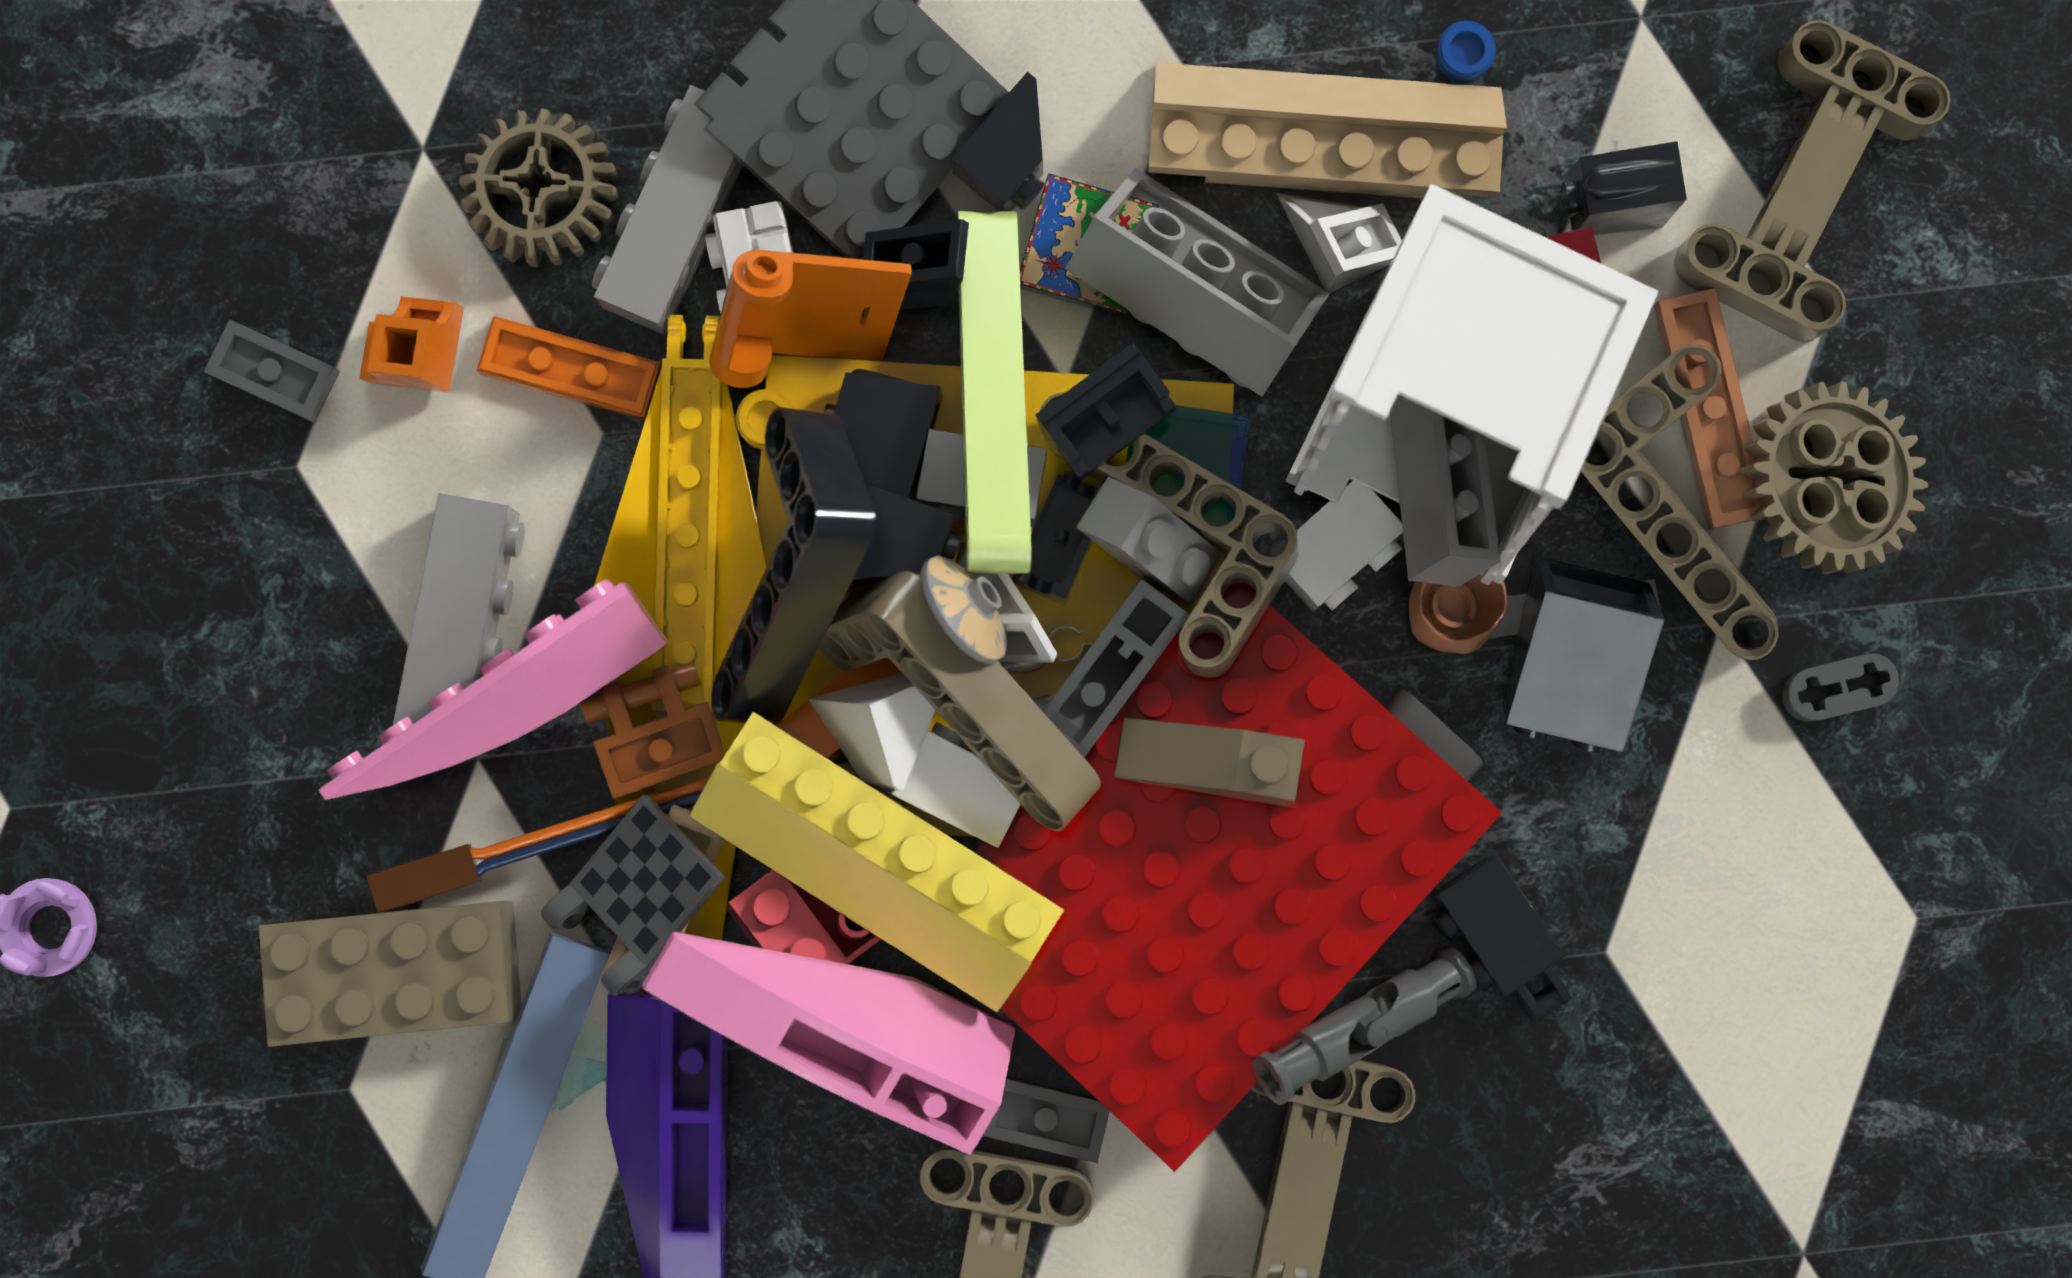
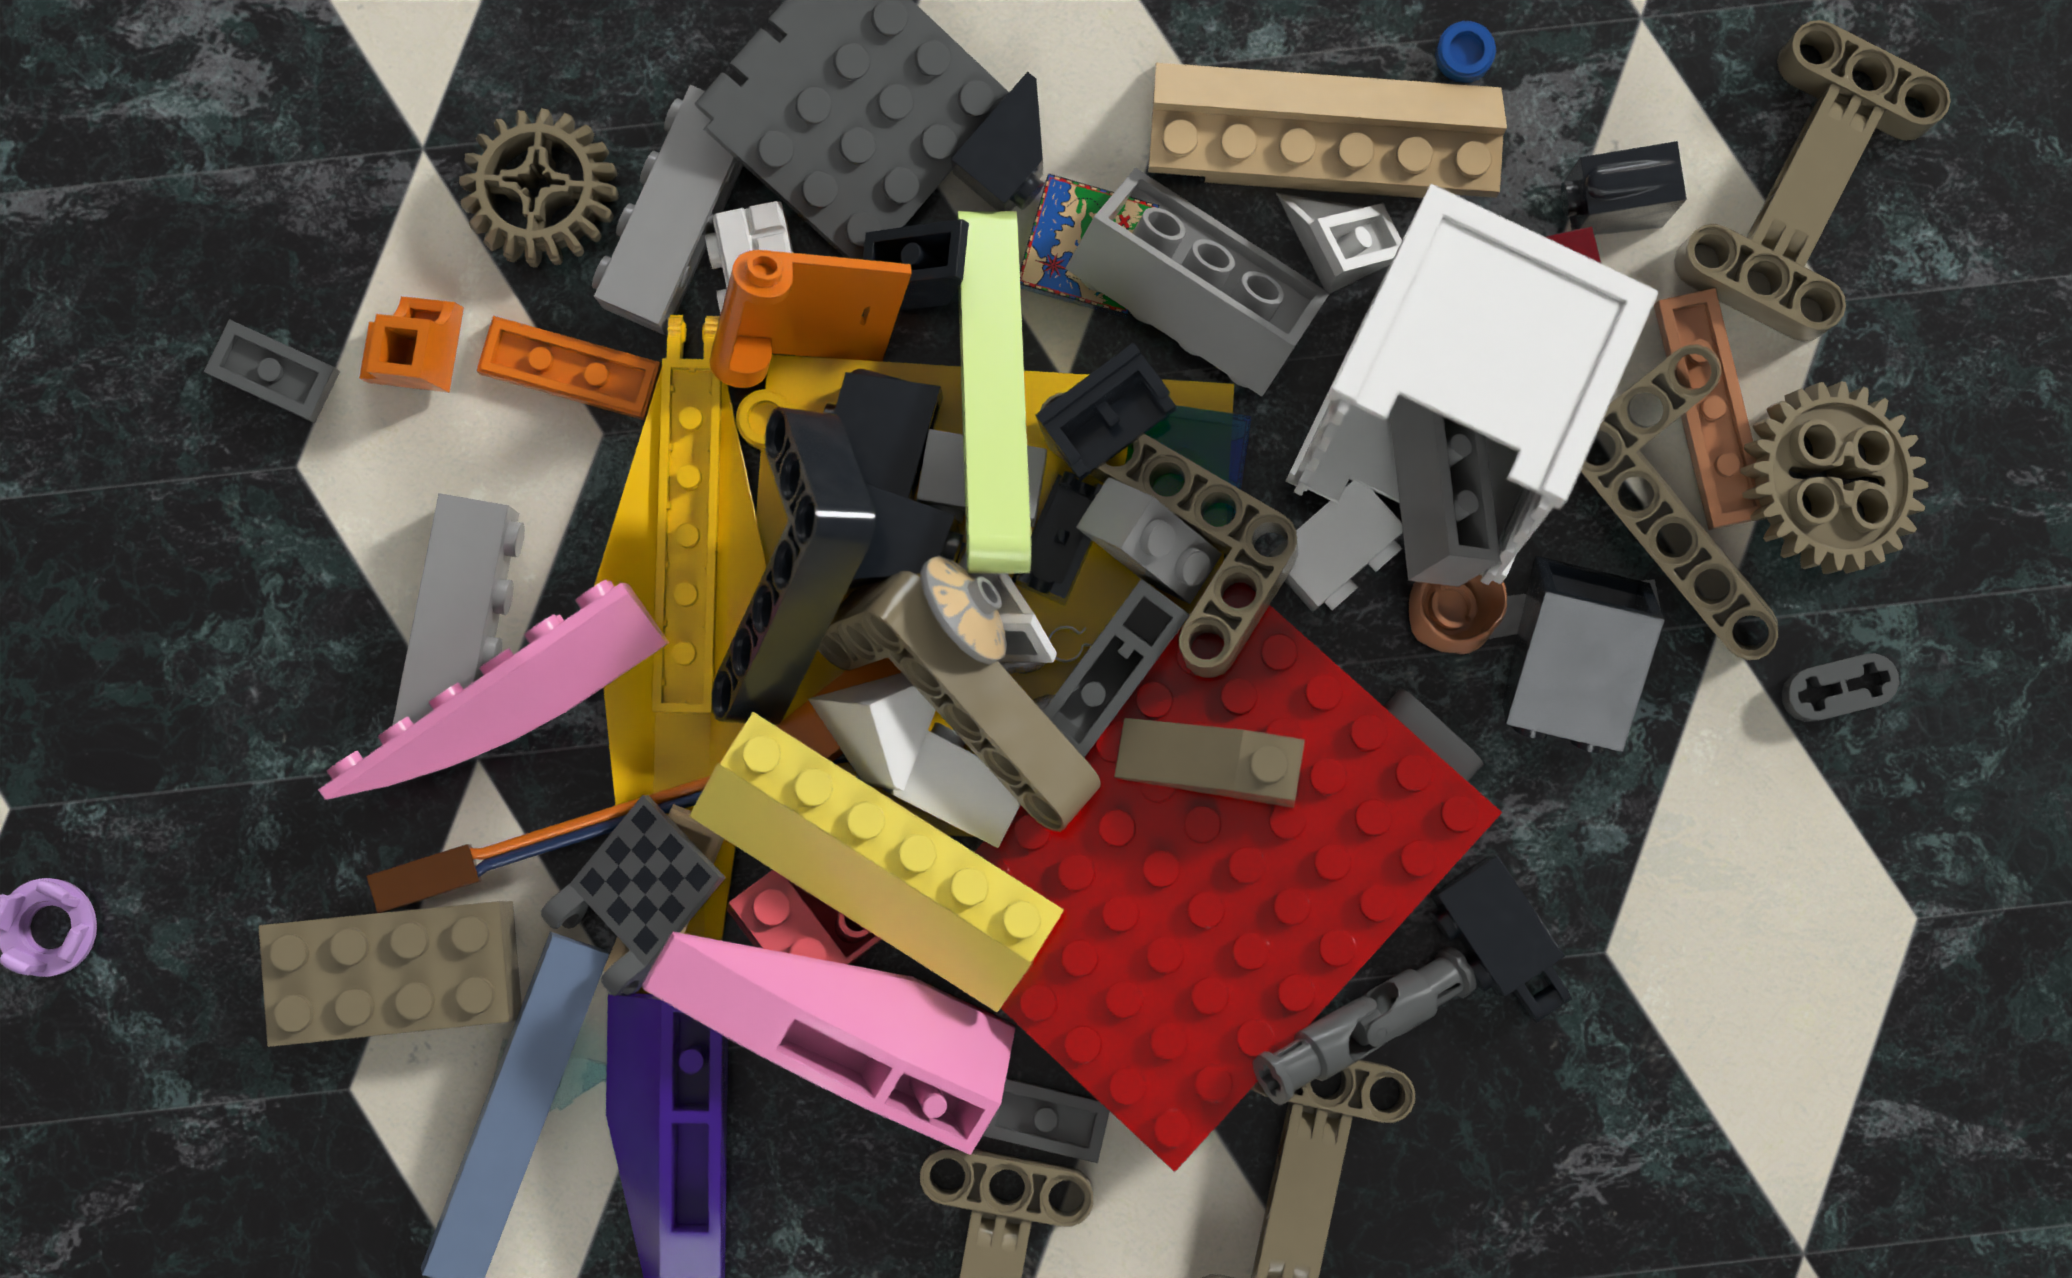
(660, 747): dark orange plate -> none

